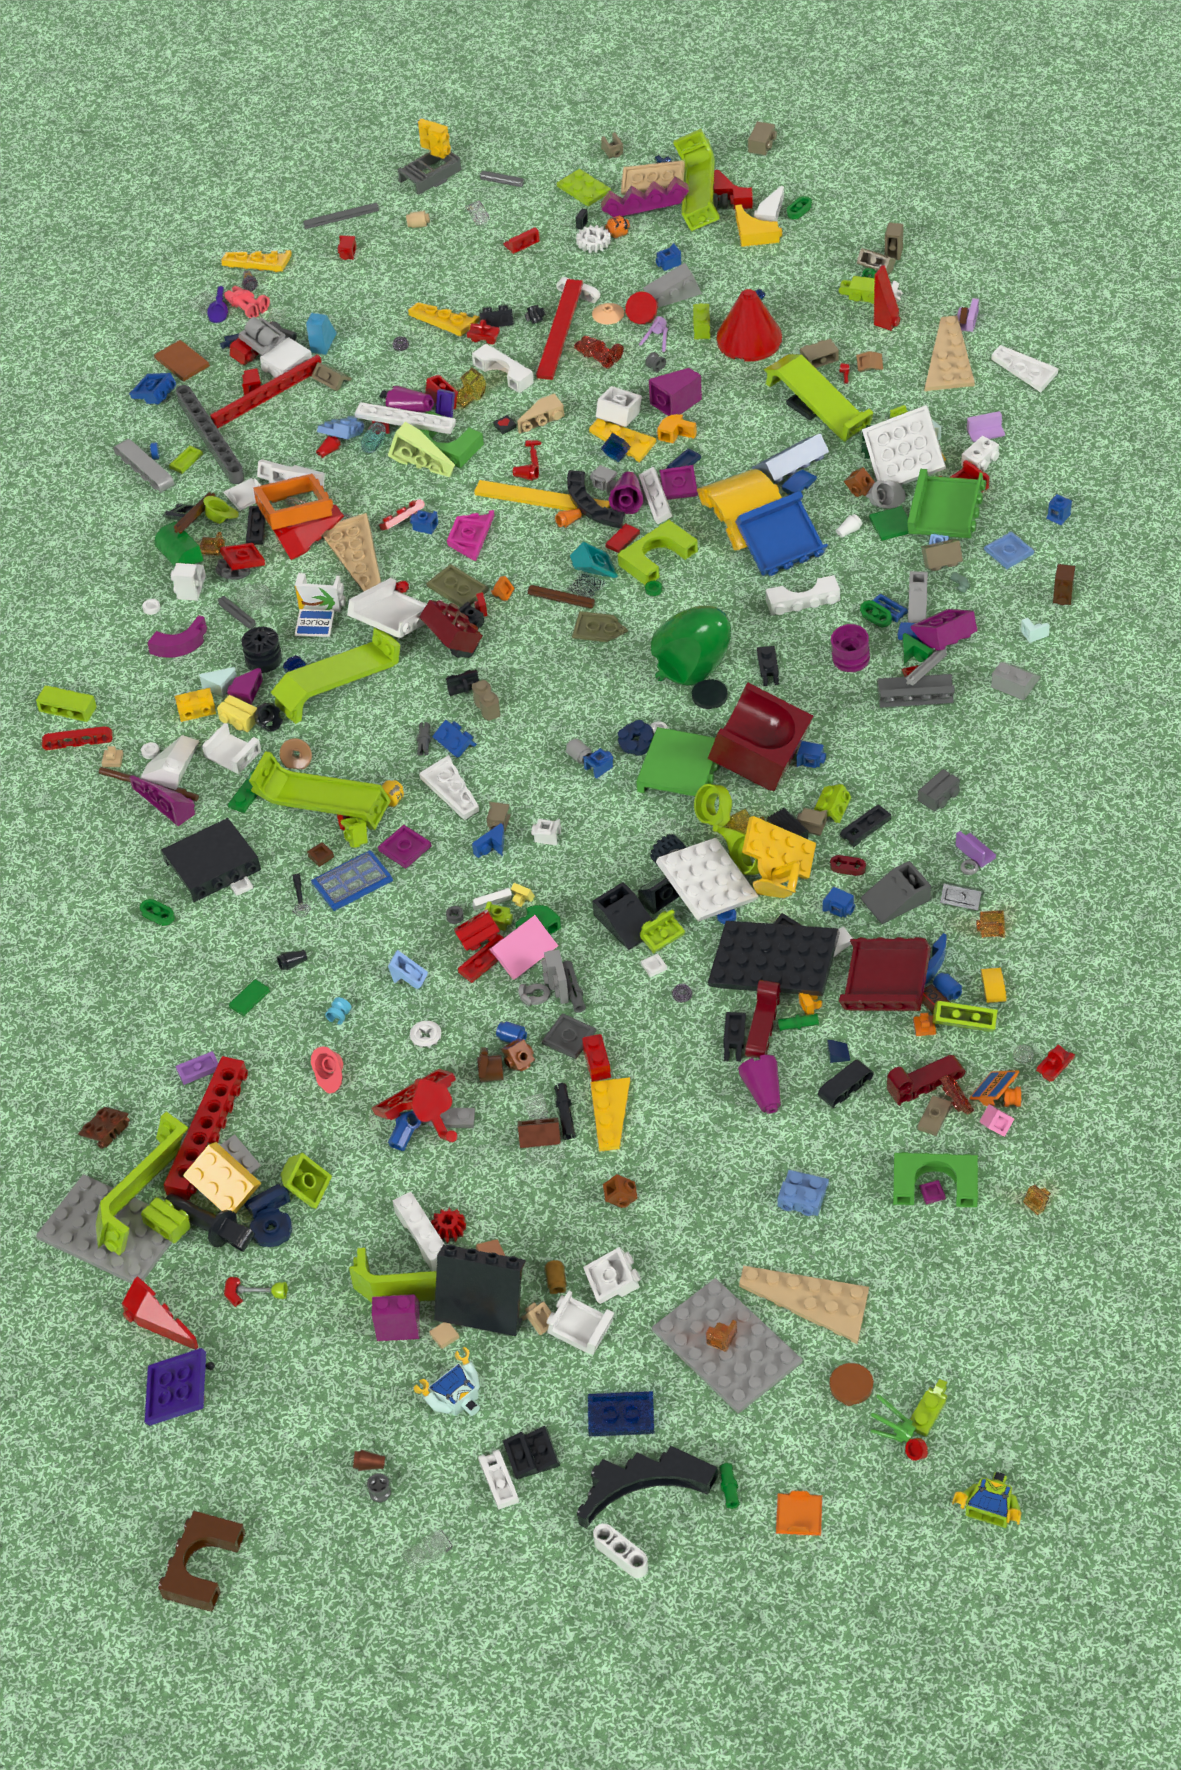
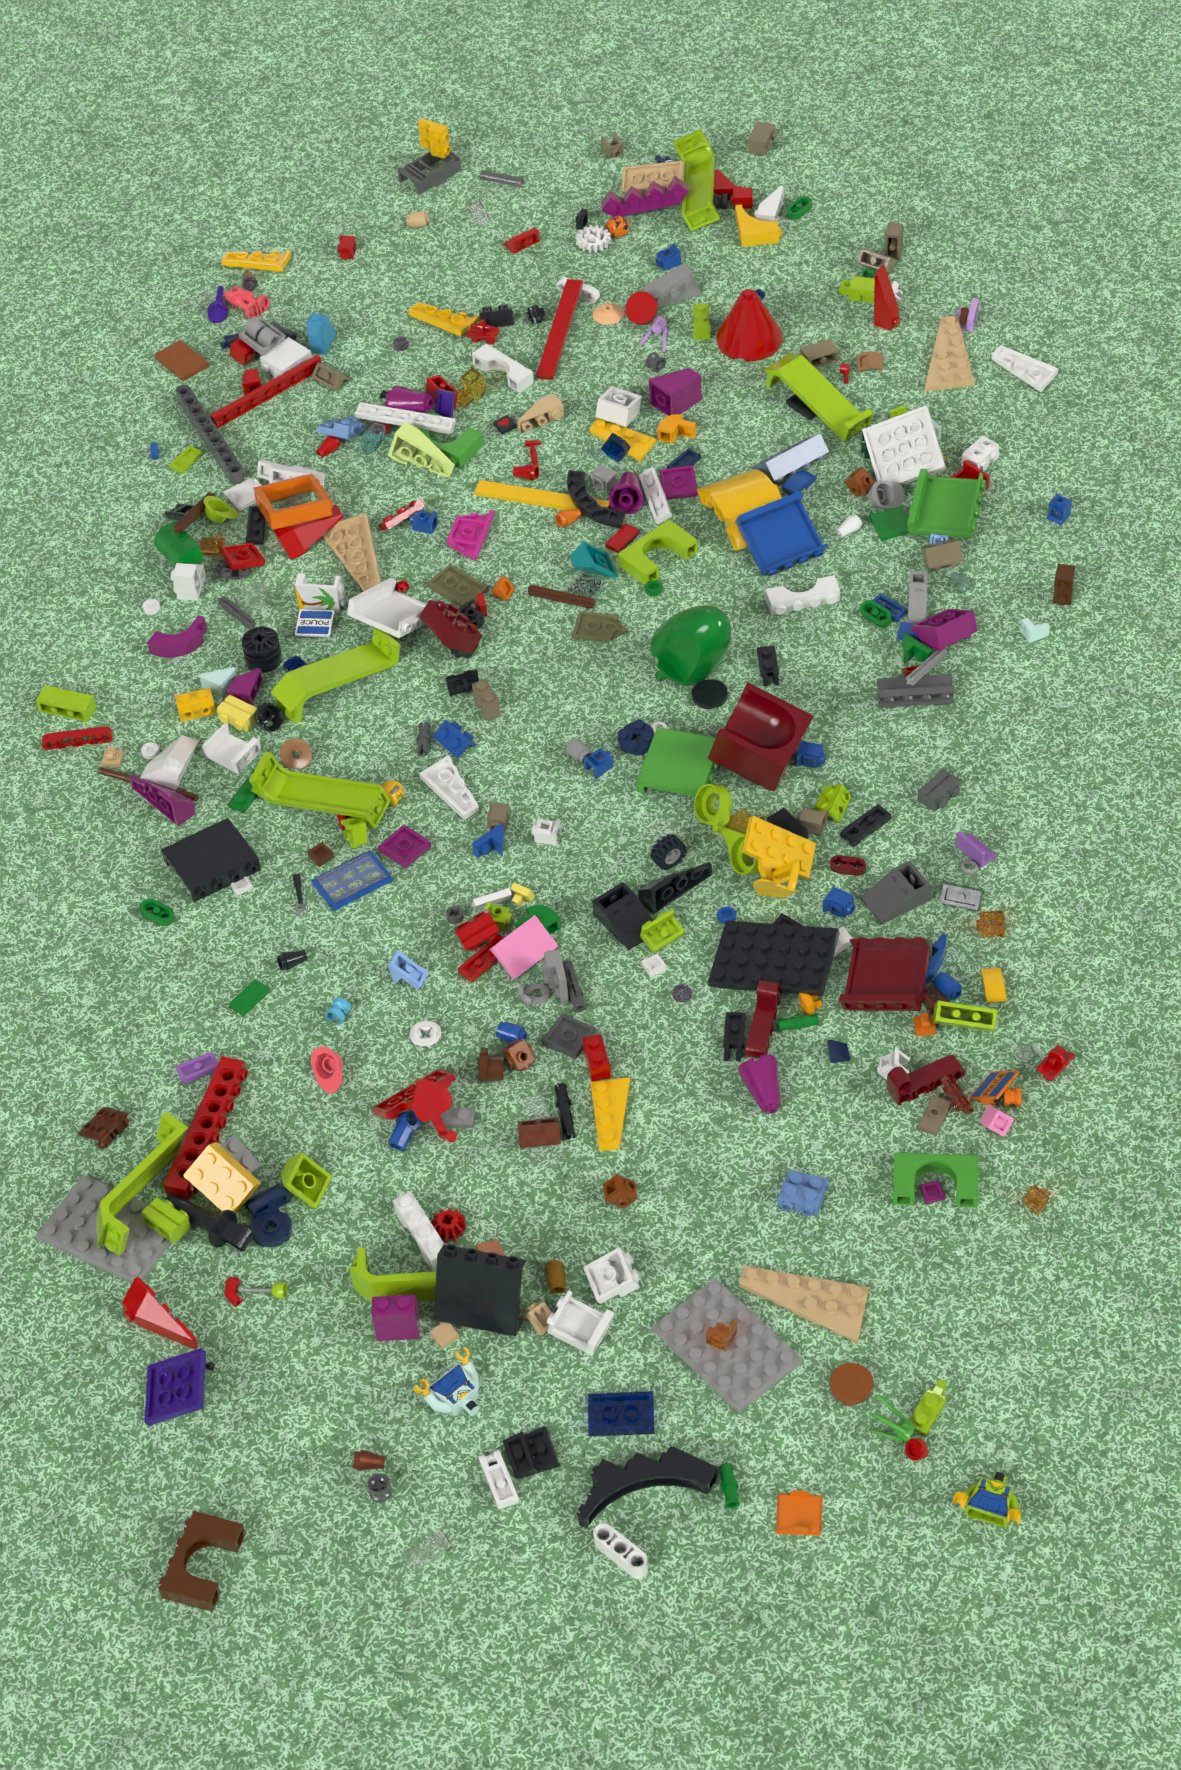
(144, 465): light grey beam -> none
(154, 388): blue plate -> none
(341, 215): dark grey axle -> none
(583, 187): lime plate -> none
(593, 347): clear red piece -> none
(707, 879): white plate -> none
(844, 1083): black beam -> none
(850, 648): magenta wheel -> none
(891, 1061): none -> white window
(985, 425): lavender panel -> none
(1009, 550): medium blue tile -> none
(1013, 680): light grey slope -> none

